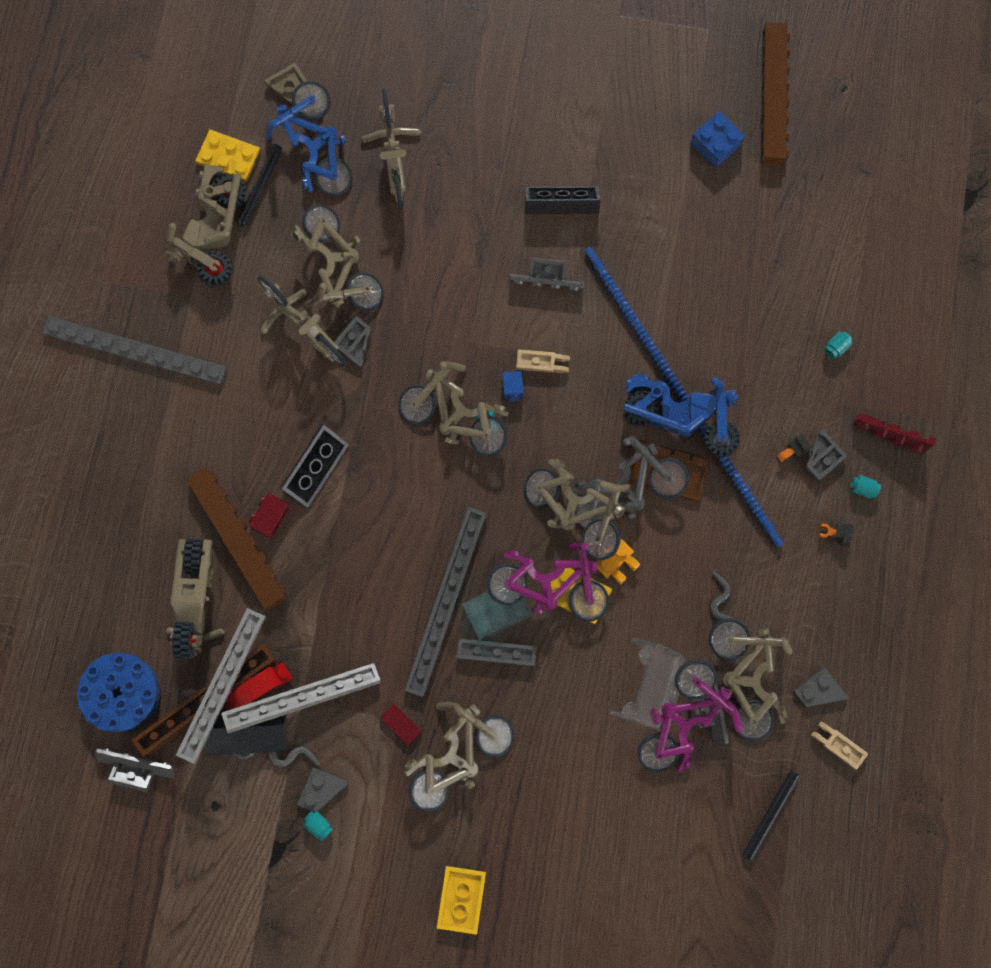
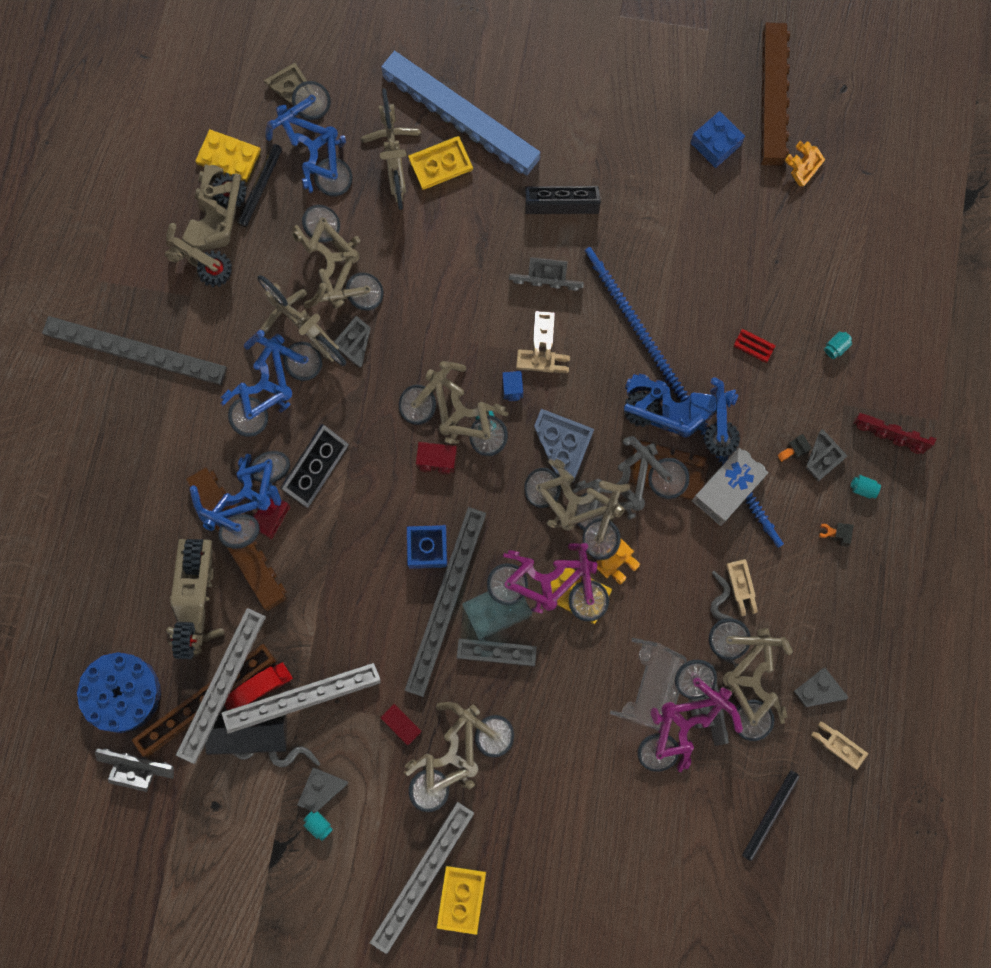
(243, 529): none -> blue piece
(301, 361): none -> piece
(421, 878): none -> light grey plate
(427, 546): none -> blue brick
(436, 457): none -> dark red brick
(440, 162): none -> yellow plate
(460, 113): none -> medium blue brick
(543, 333): none -> hinge
(563, 440): none -> sand blue plate
(730, 486): none -> light grey panel
(742, 585): none -> tan hinge
(770, 346): none -> red tile
(806, 167): none -> light orange plate

